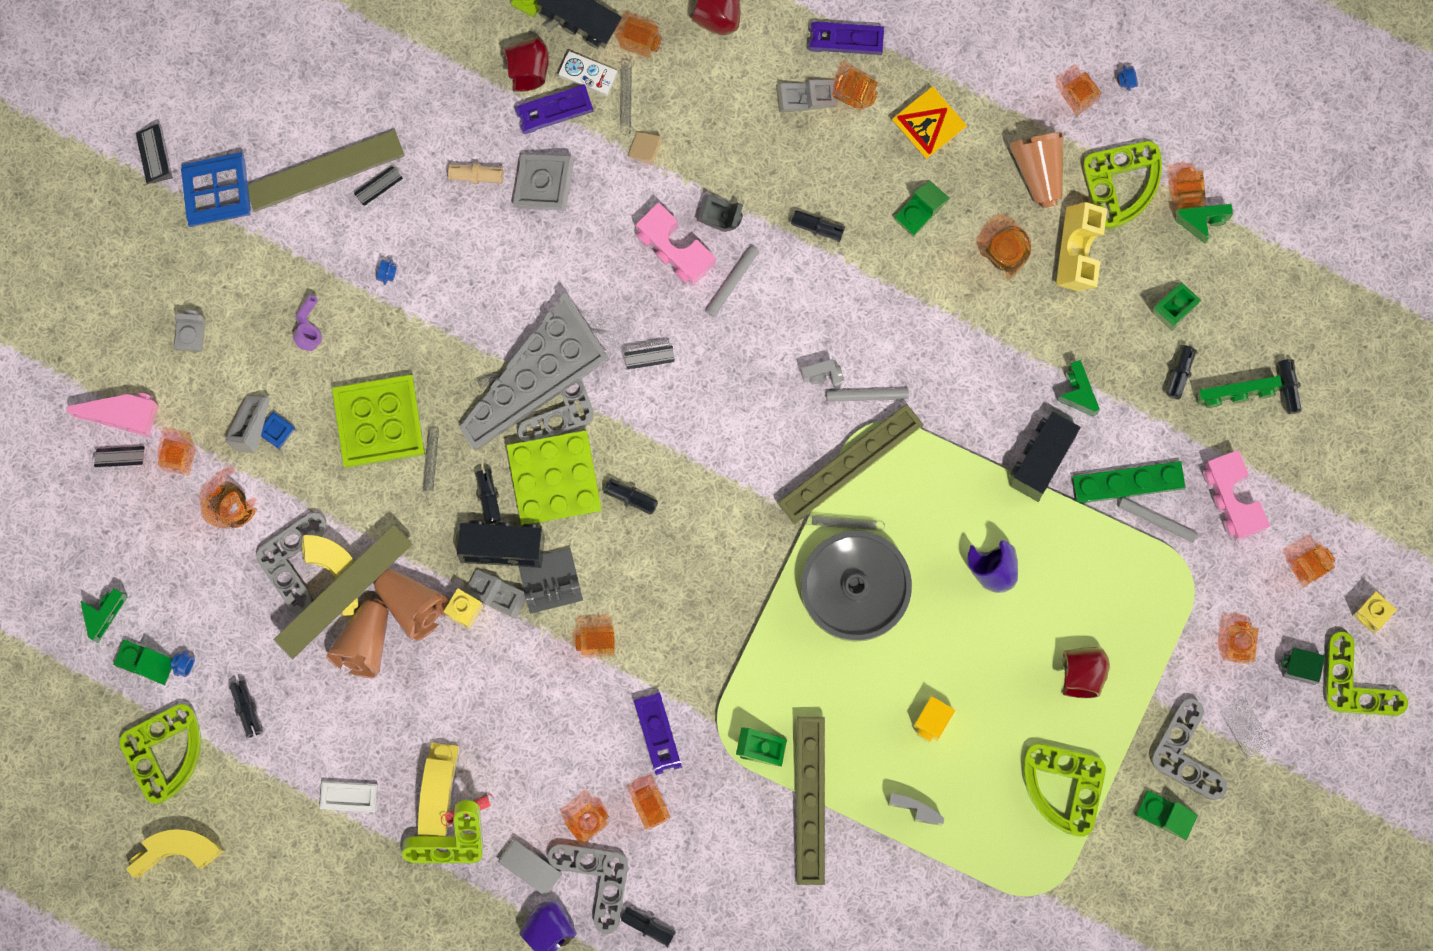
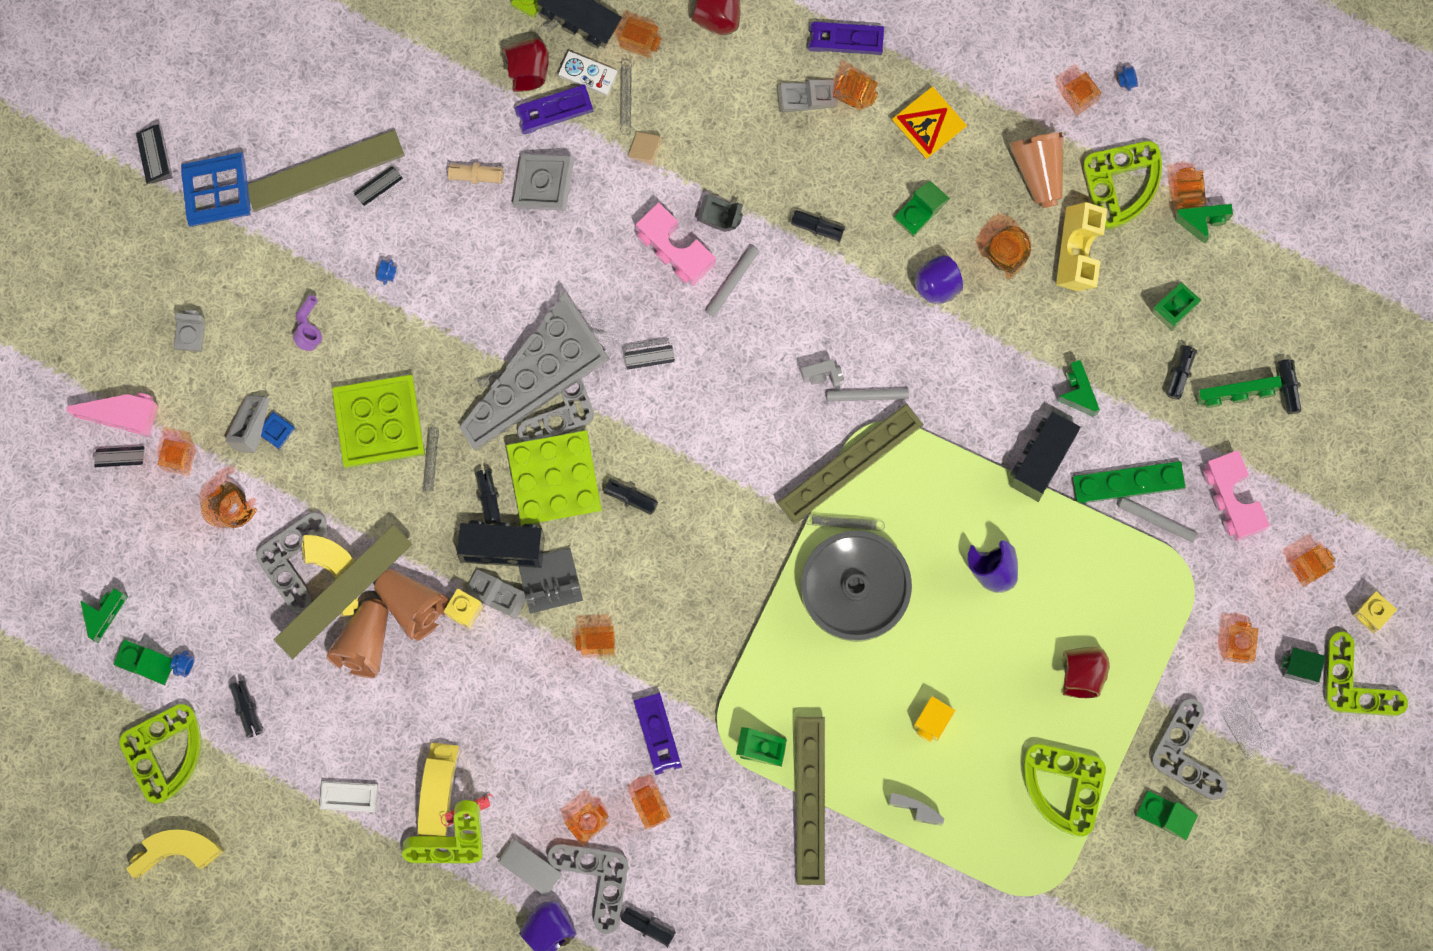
(939, 280): none -> dark purple piece

